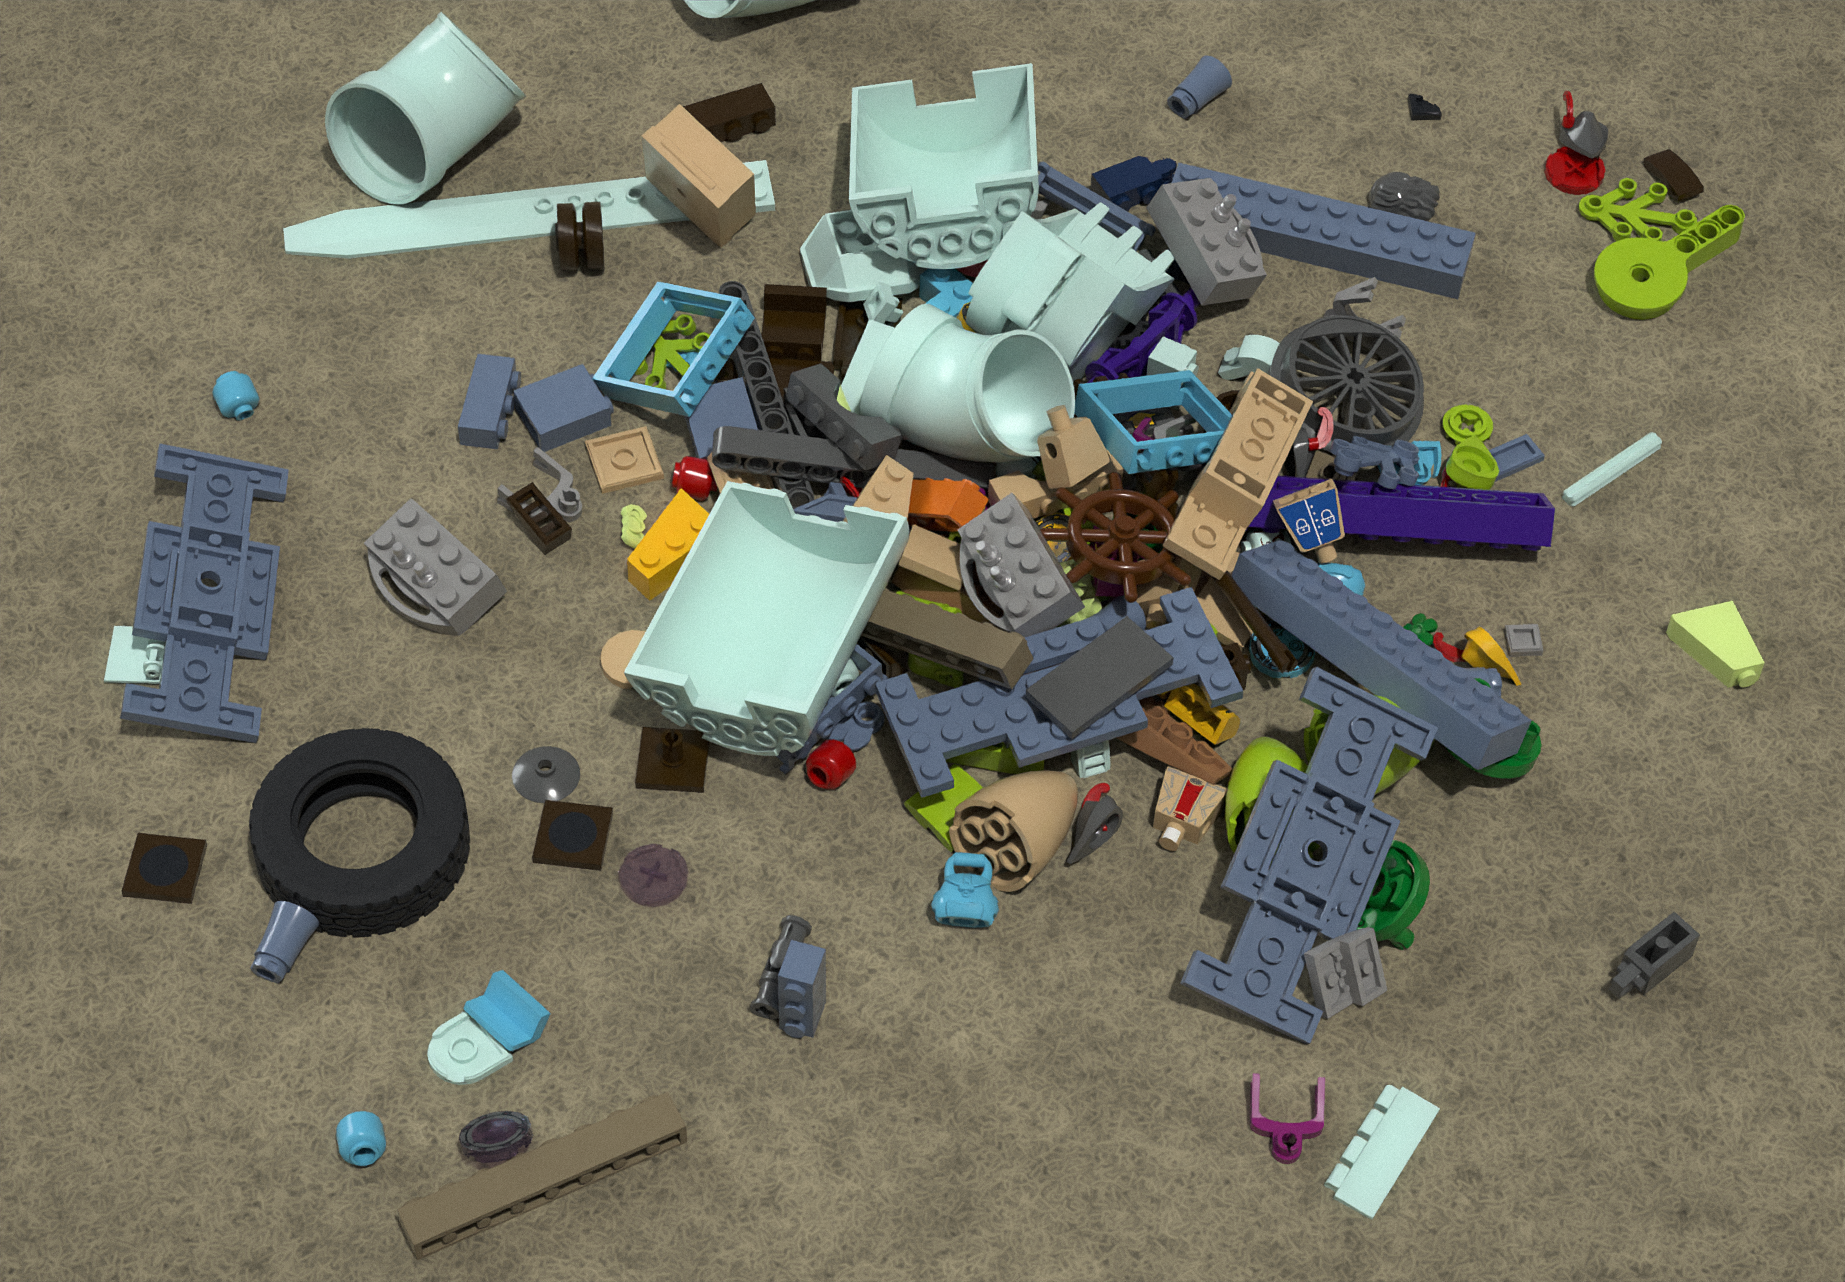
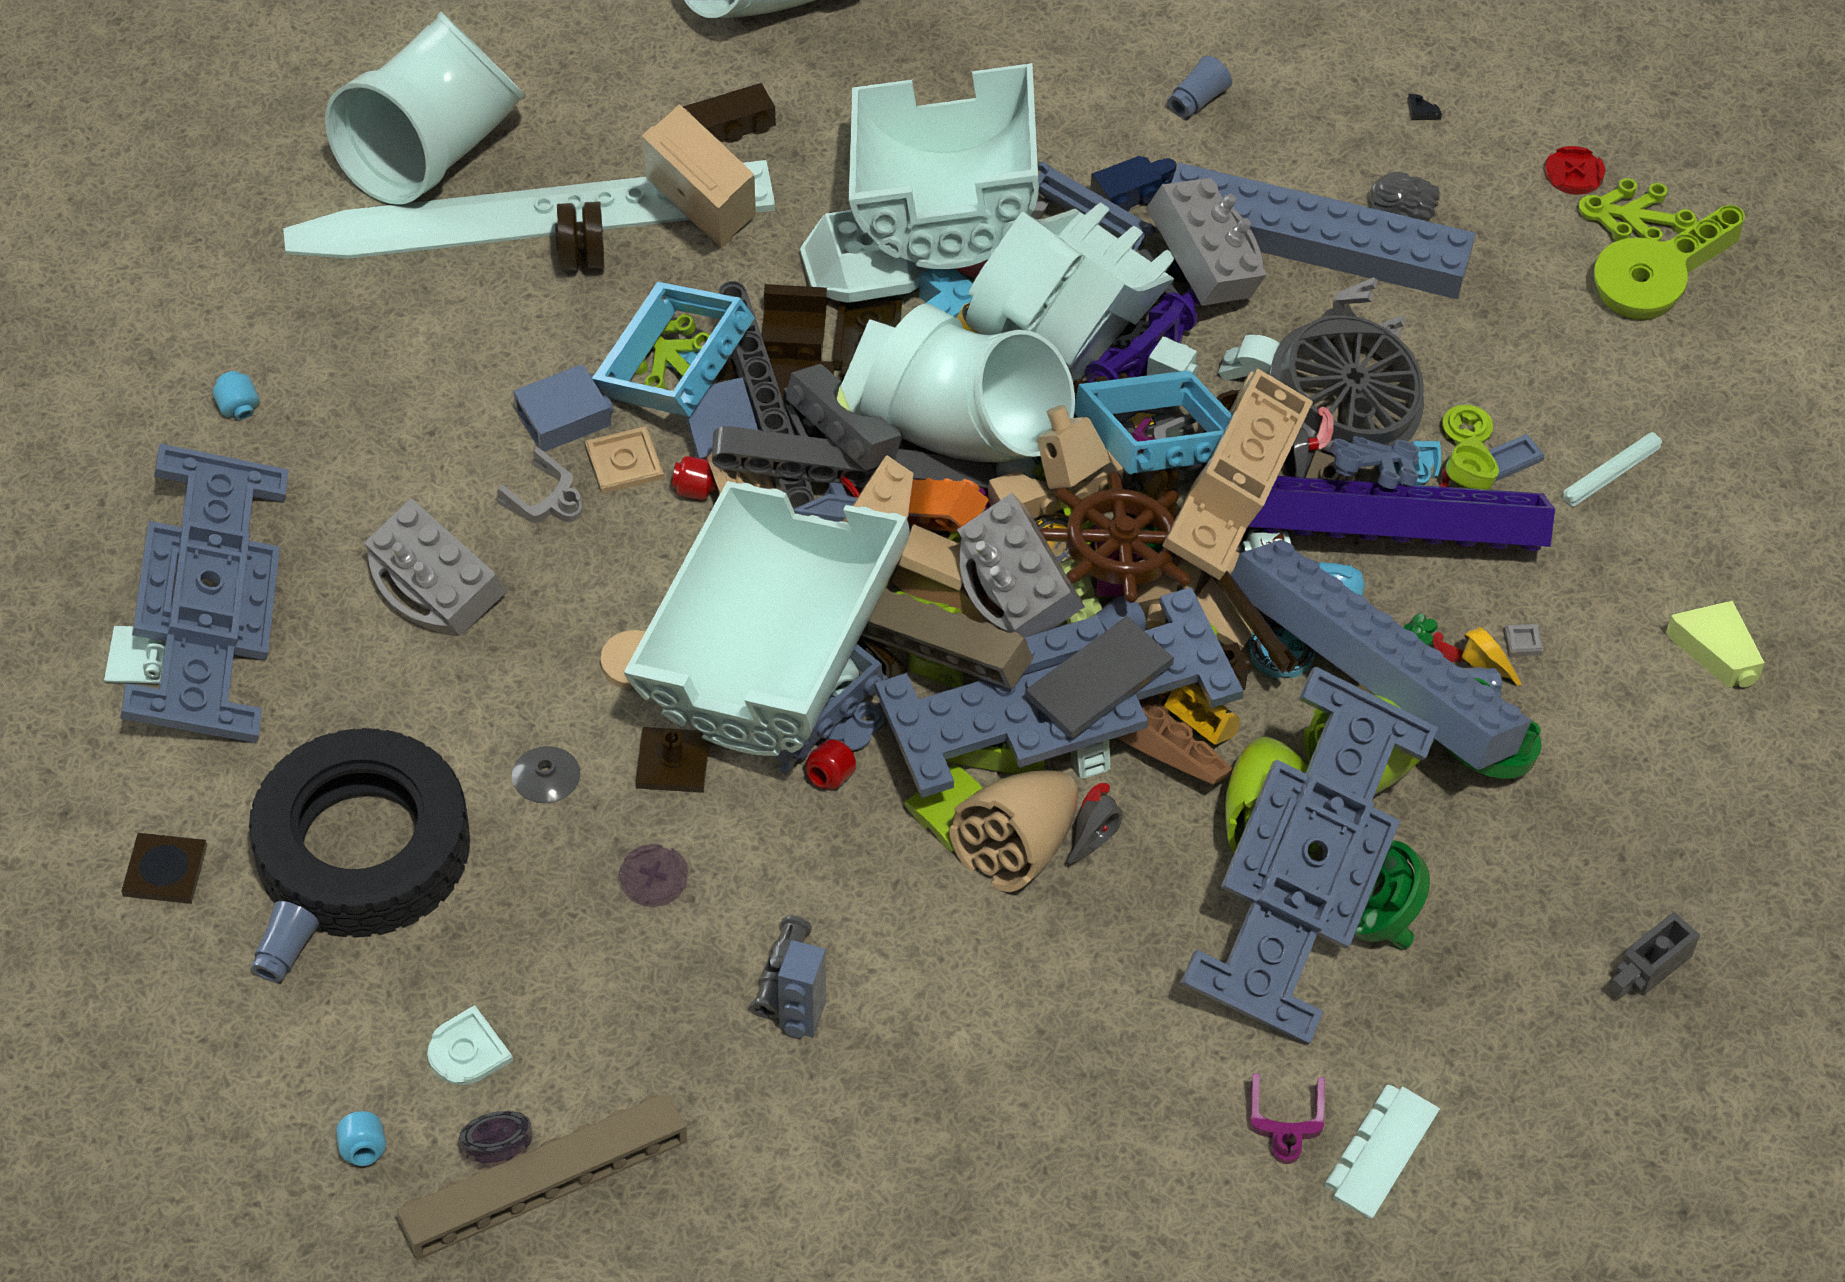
(488, 401): sand blue brick -> none
(508, 1012): medium azure panel -> none
(540, 536): dark brown slope -> none
(573, 835): dark brown tile -> none
(632, 524): yellowish green piece -> none
(666, 545): yellow wedge -> none
(882, 305): light aqua tile -> none
(966, 897): medium azure piece -> none
(1186, 808): tan torso -> none
(1313, 519): torso -> none
(1345, 971): light grey slope -> none
(1582, 133): dark grey piece -> none
(1674, 174): dark brown slope -> none

